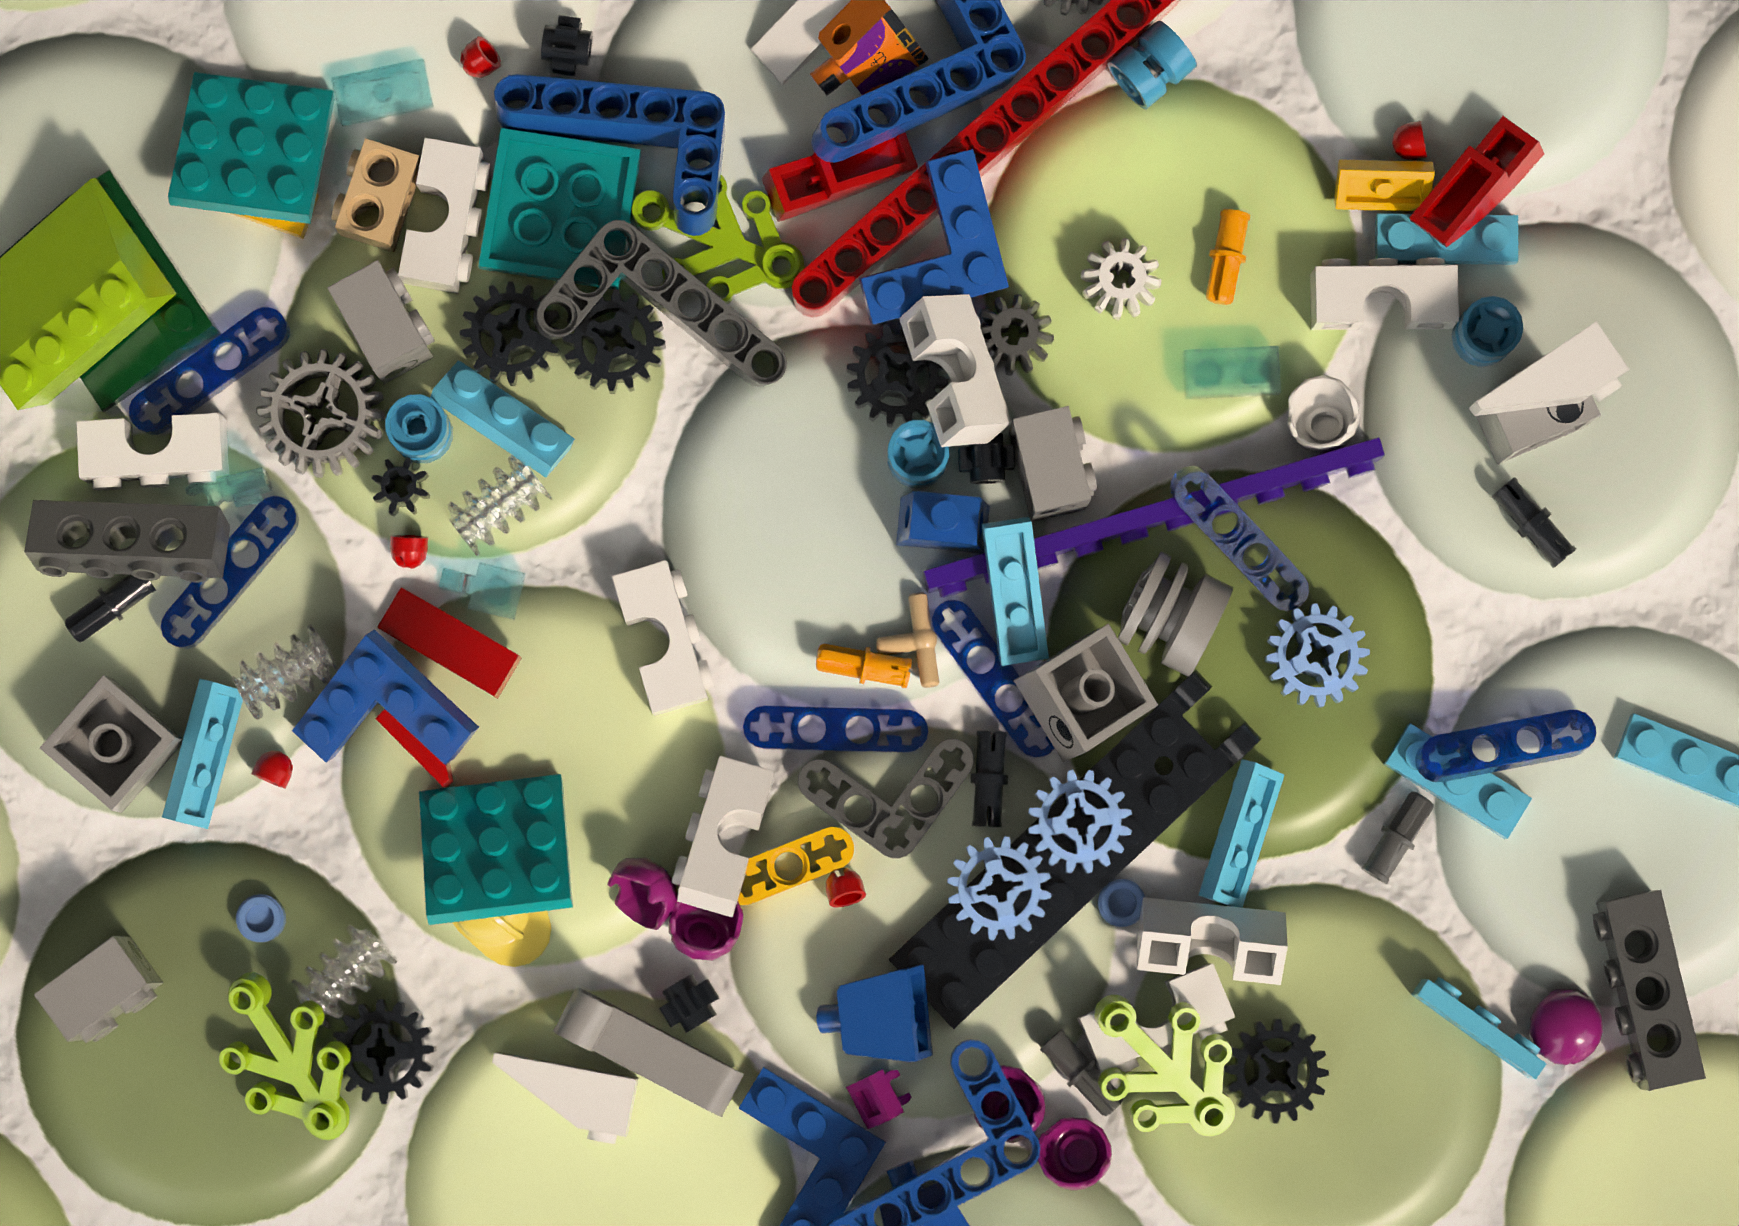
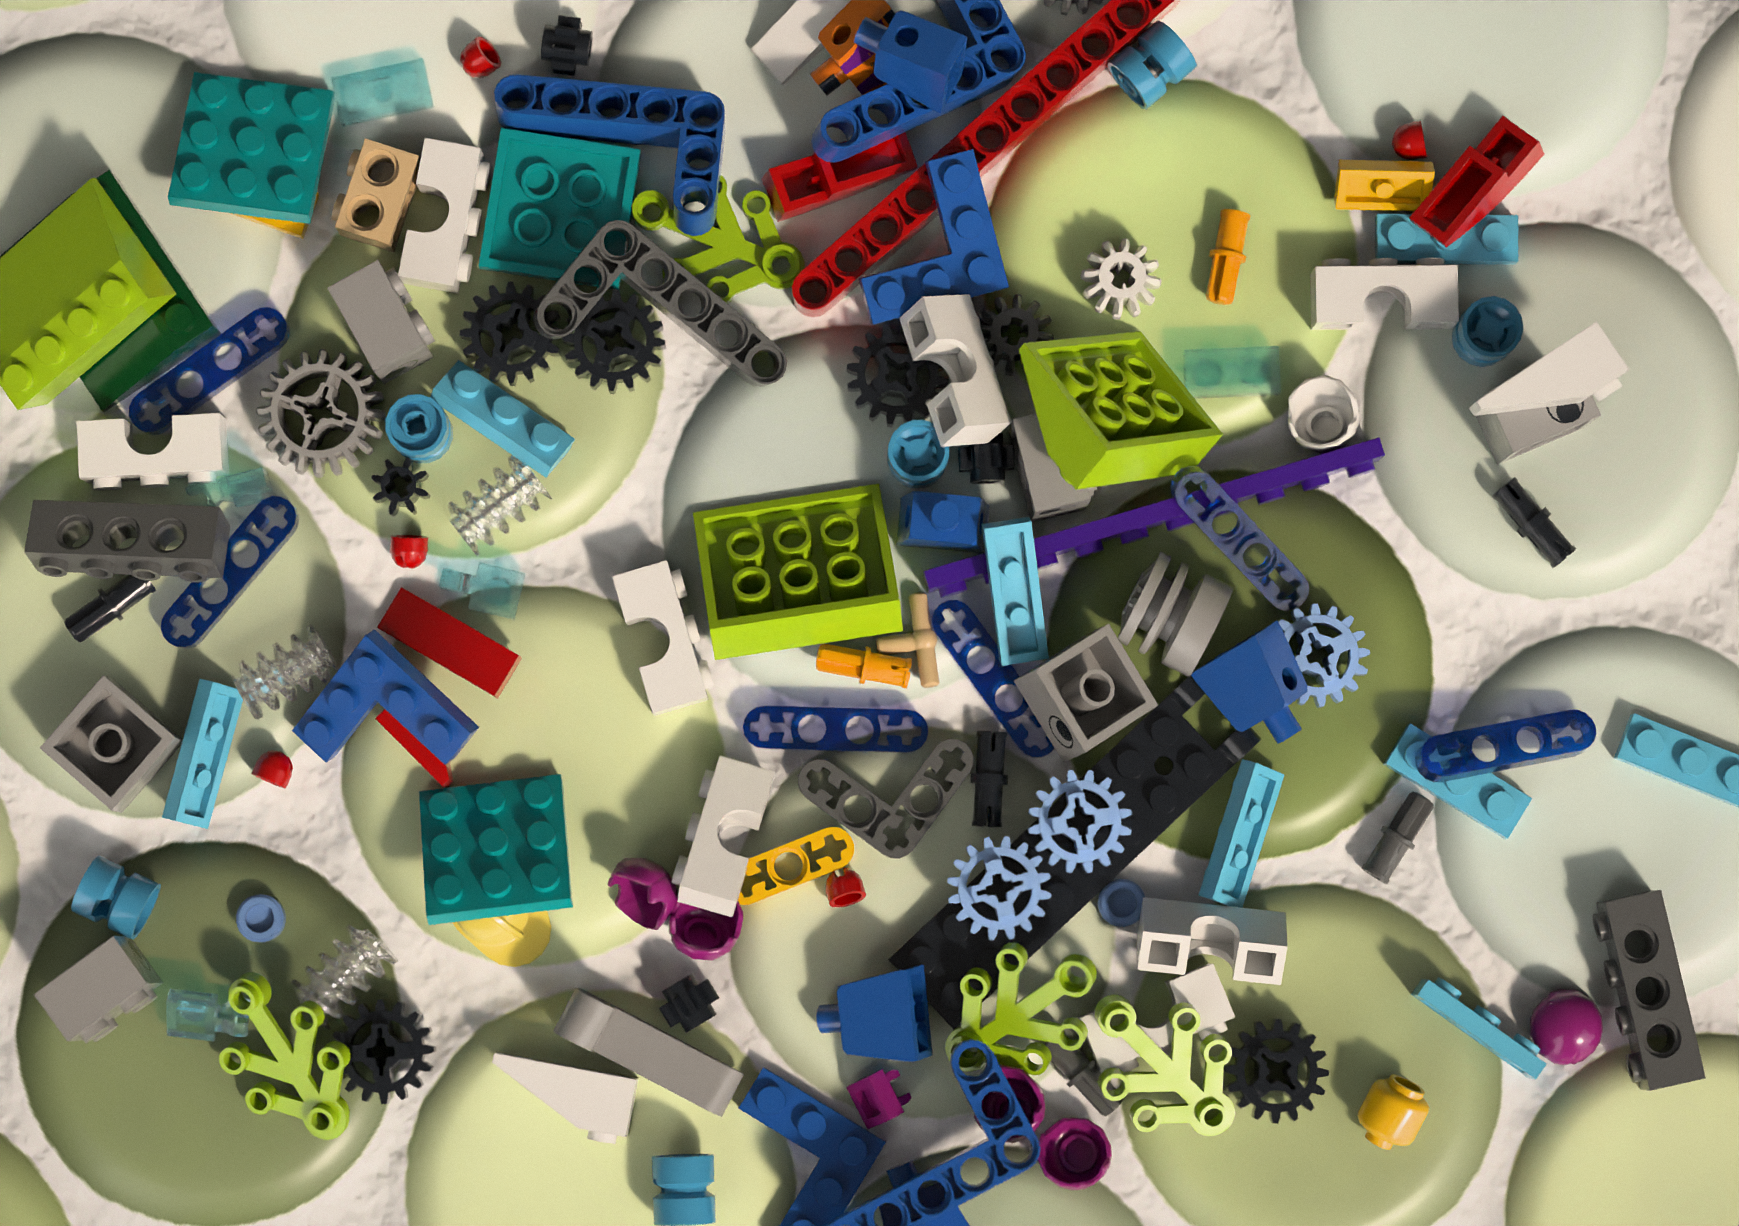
(115, 897): none -> dark azure wheel
(201, 1017): none -> clear light blue plate
(683, 1189): none -> dark azure wheel
(797, 571): none -> lime slope
(915, 56): none -> blue torso
(1015, 1017): none -> lime plant
(1114, 410): none -> lime slope
(1256, 683): none -> blue torso
(1393, 1112): none -> yellow head

